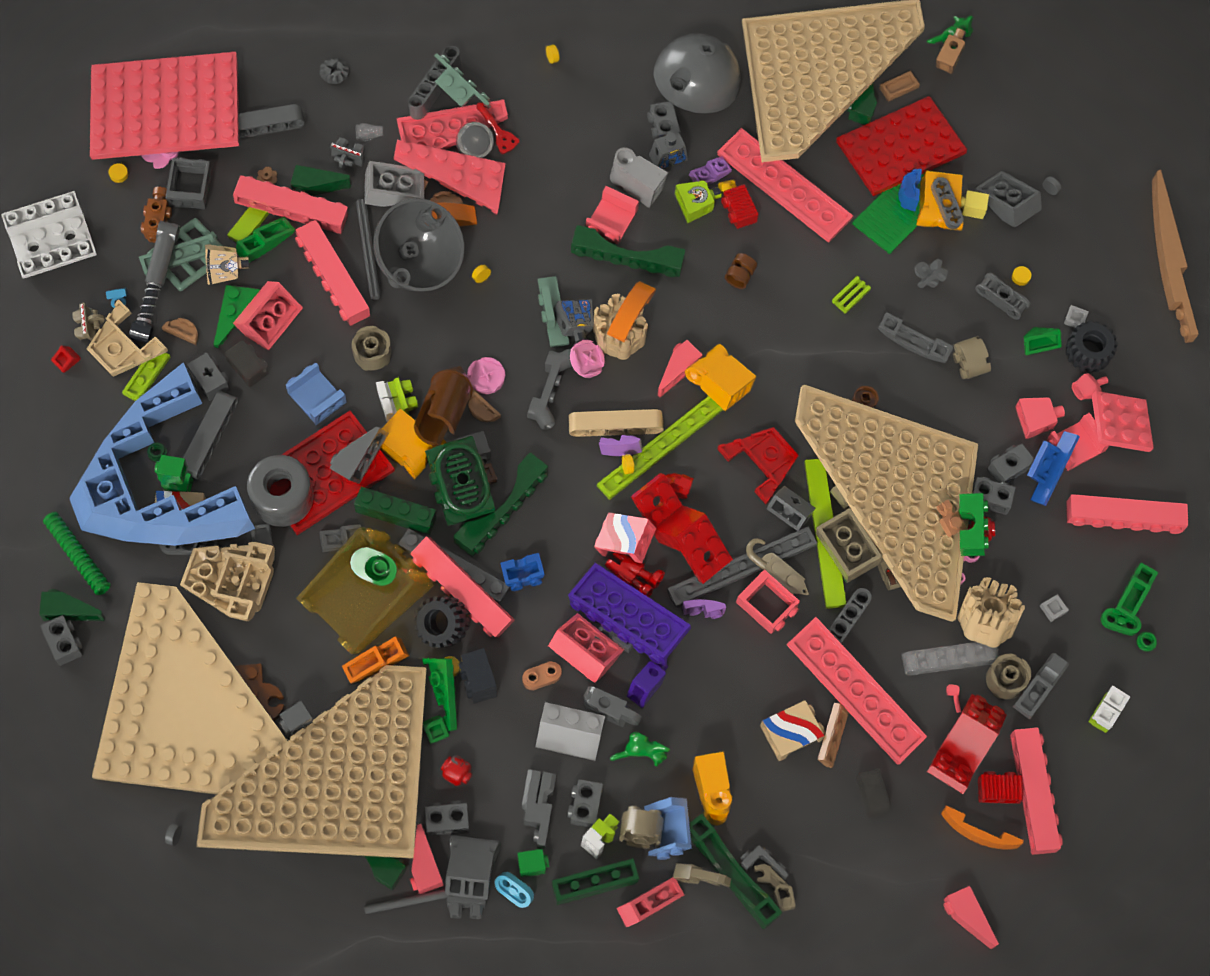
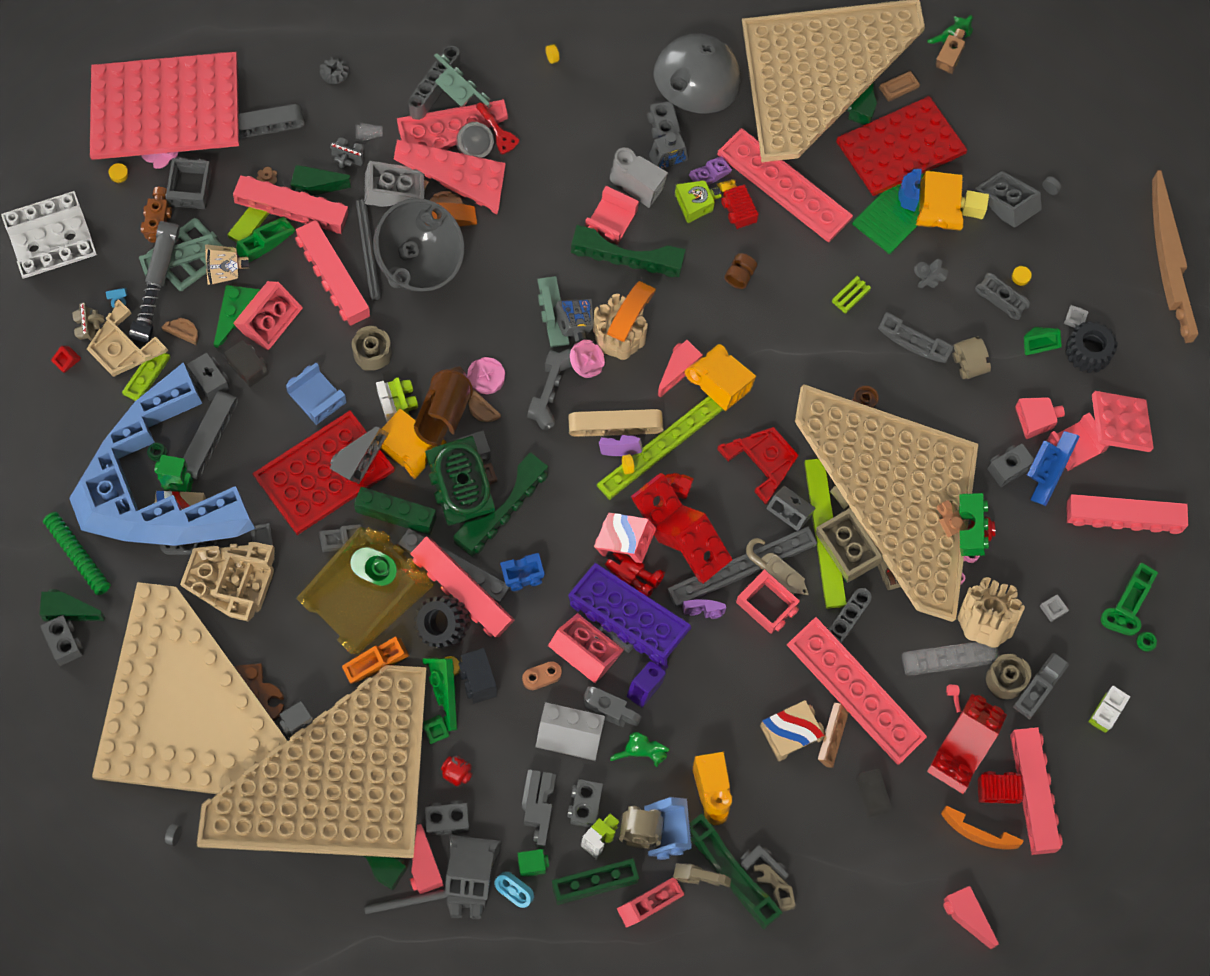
(282, 509): dark grey piece -> none
(481, 273): yellow tile -> none
(946, 211): dark grey beam -> none
(993, 489): dark grey brick -> none
(1087, 385): coral piece -> none

